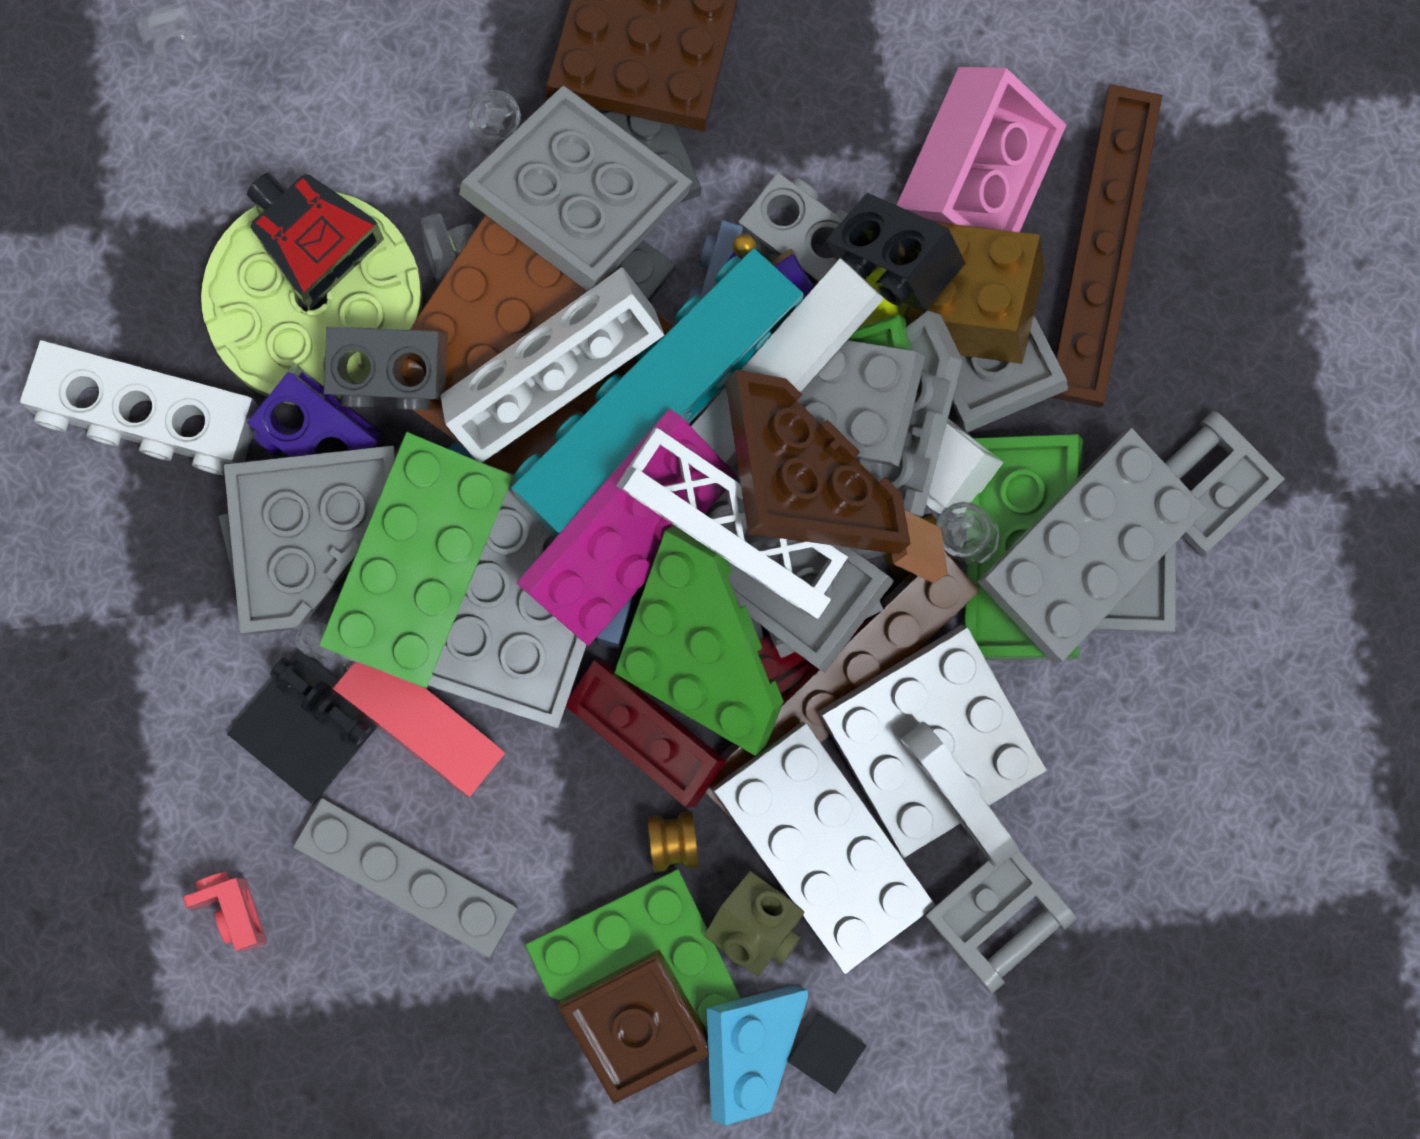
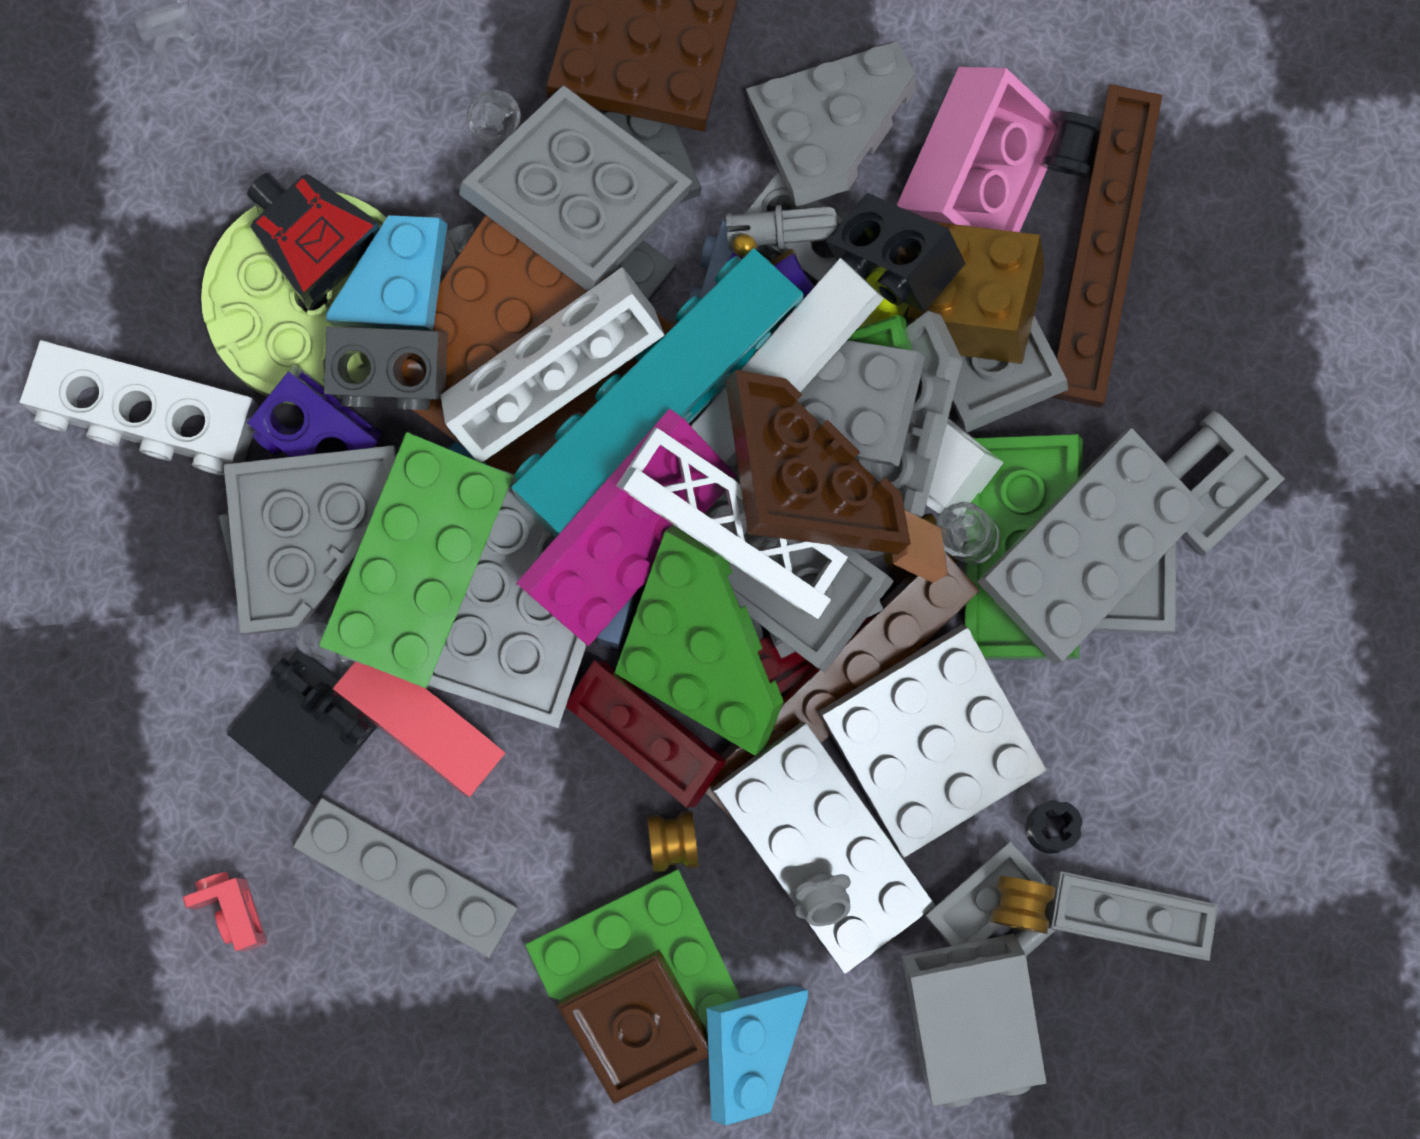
(395, 278): none -> medium azure wing
(756, 925): olive brick -> none
(783, 225): none -> light grey axle
(823, 899): none -> light grey plate
(826, 1053): black tile -> none
(831, 117): none -> light grey plate
(959, 794): beam -> none
(974, 1020): none -> light grey brick
(1023, 904): none -> pearl gold wheel
(1070, 831): none -> black bush
(1072, 143): none -> black bush
(1132, 916): none -> light grey tile

